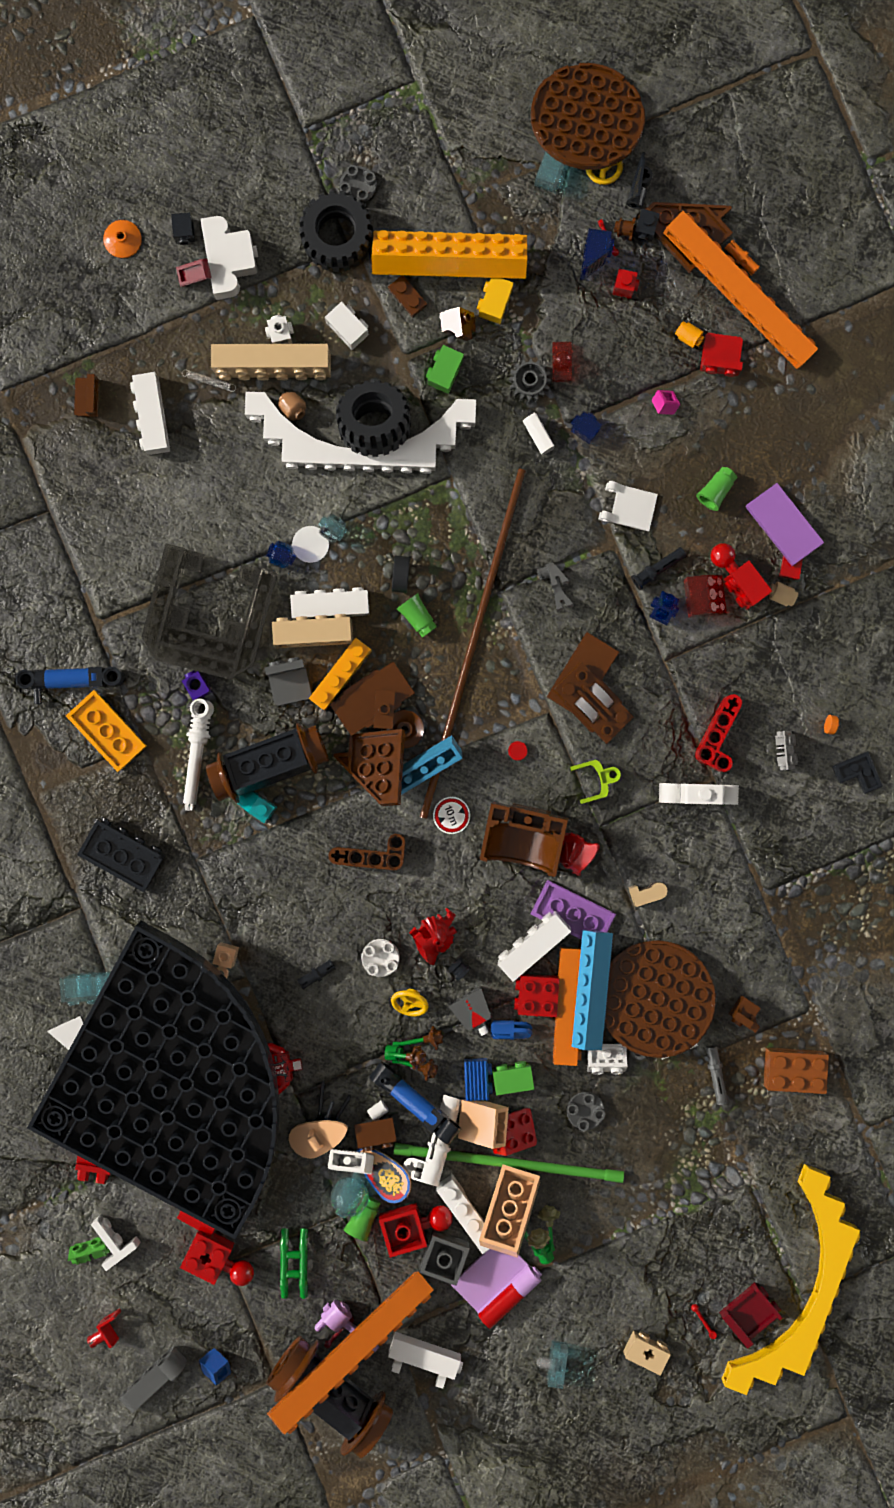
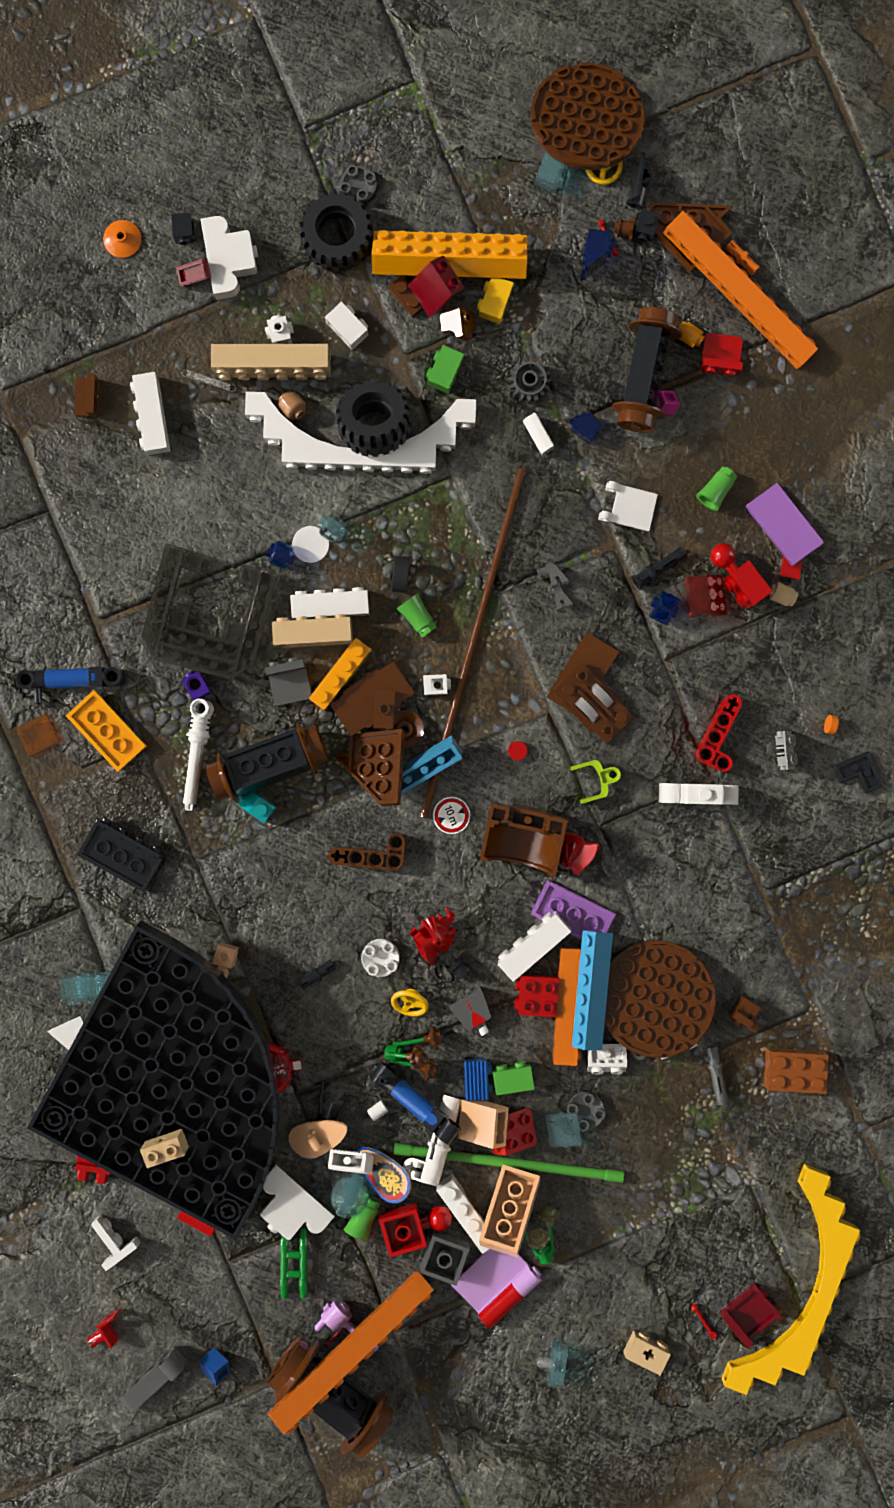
(37, 735): none -> clear orange piece
(81, 1251): bright green hinge -> none
(164, 1148): none -> tan brick
(210, 1267): red brick -> none
(291, 1206): none -> white brick
(375, 1133): reddish brown brick -> none
(425, 1356): white brick -> none
(429, 681): none -> white brick
(436, 286): none -> dark red panel
(510, 1030): blue arm -> none
(561, 361): clear red tile -> none
(563, 1129): none -> clear light blue piece
(625, 283): red brick -> none
(649, 894): tan leg -> none
(653, 331): none -> brick

